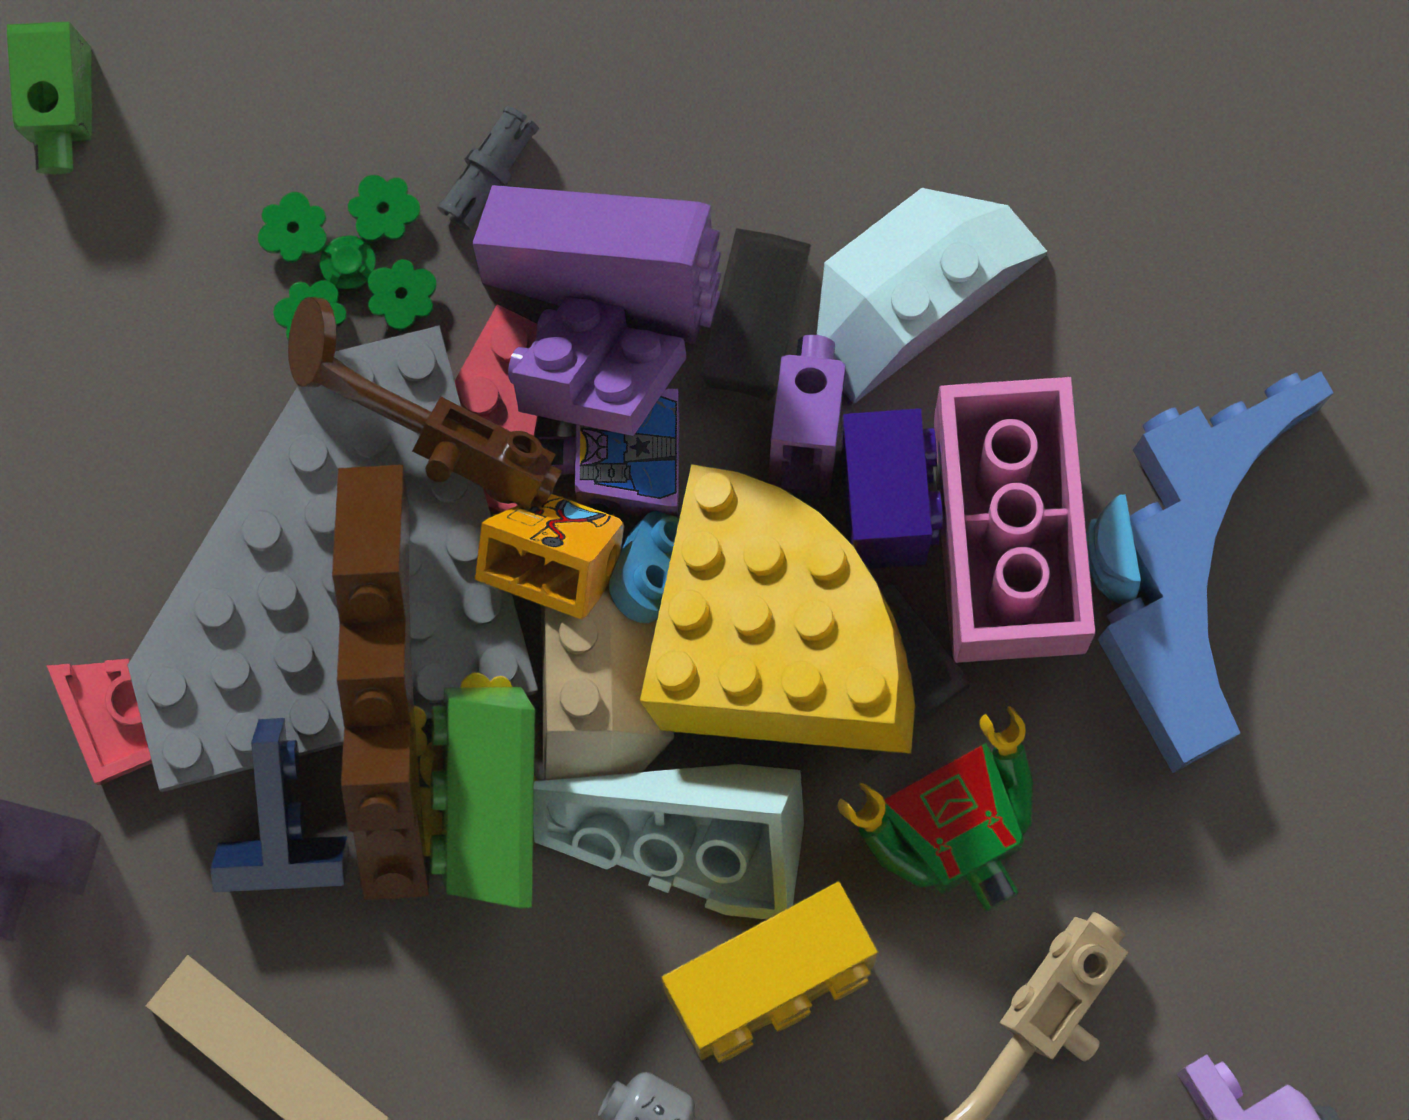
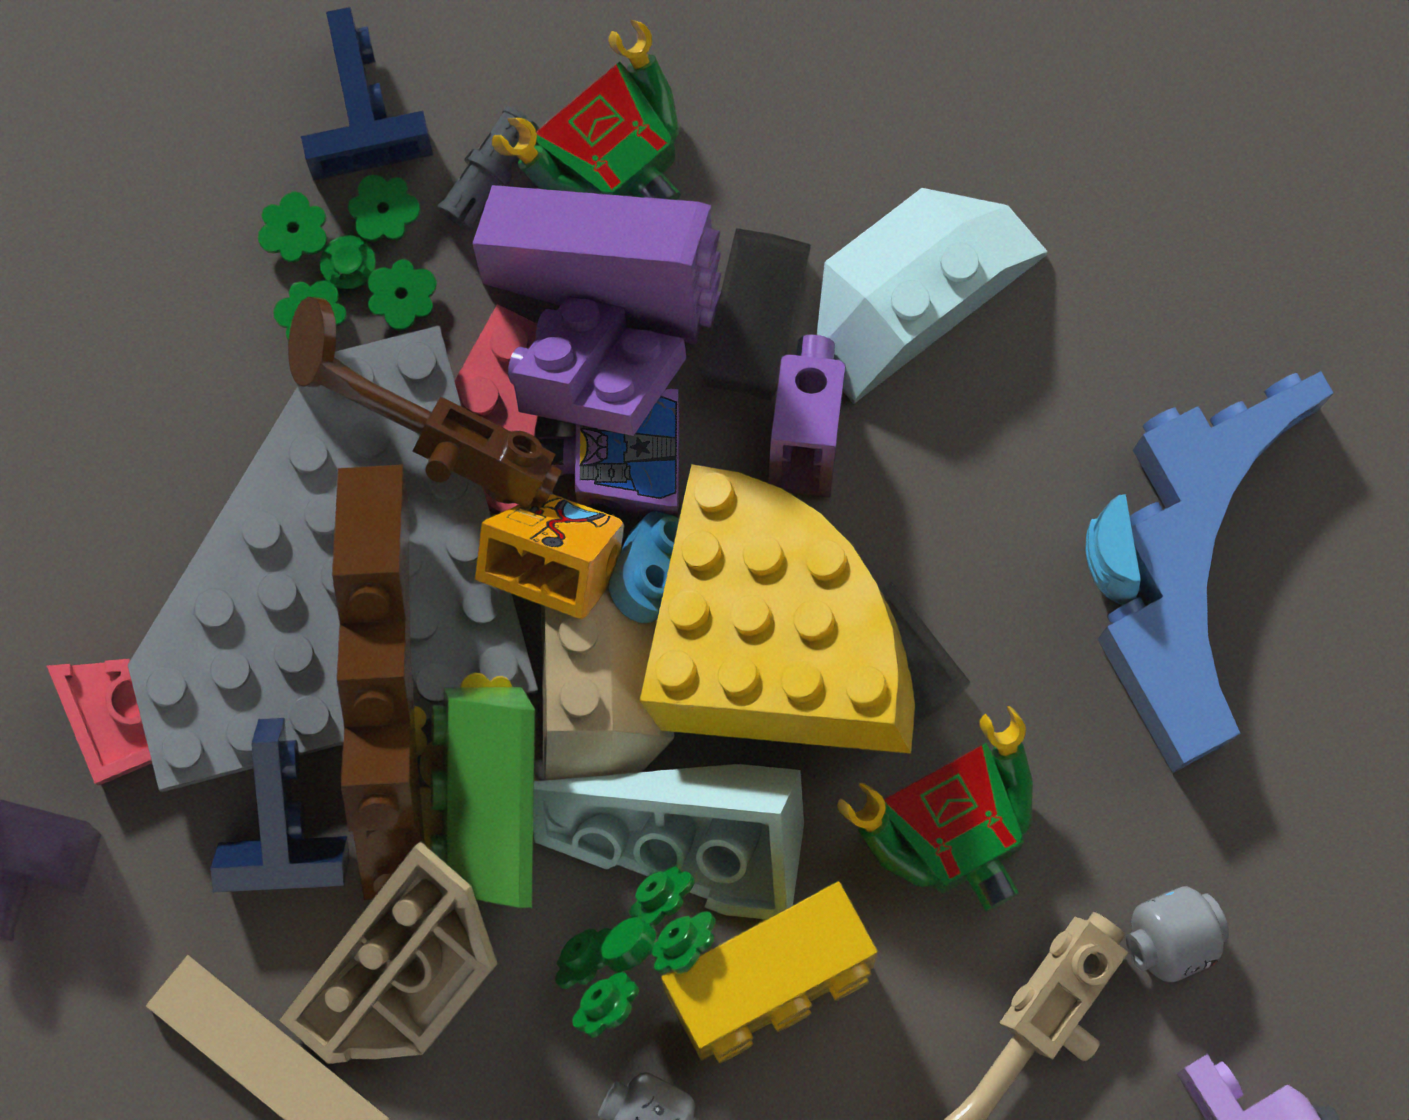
(49, 67): bright green torso -> none
(371, 137): none -> dark blue bracket
(397, 968): none -> tan wedge
(610, 136): none -> torso
(628, 945): none -> green plant
(885, 487): dark purple brick -> none
(1012, 520): bright pink brick -> none
(1177, 934): none -> light grey head

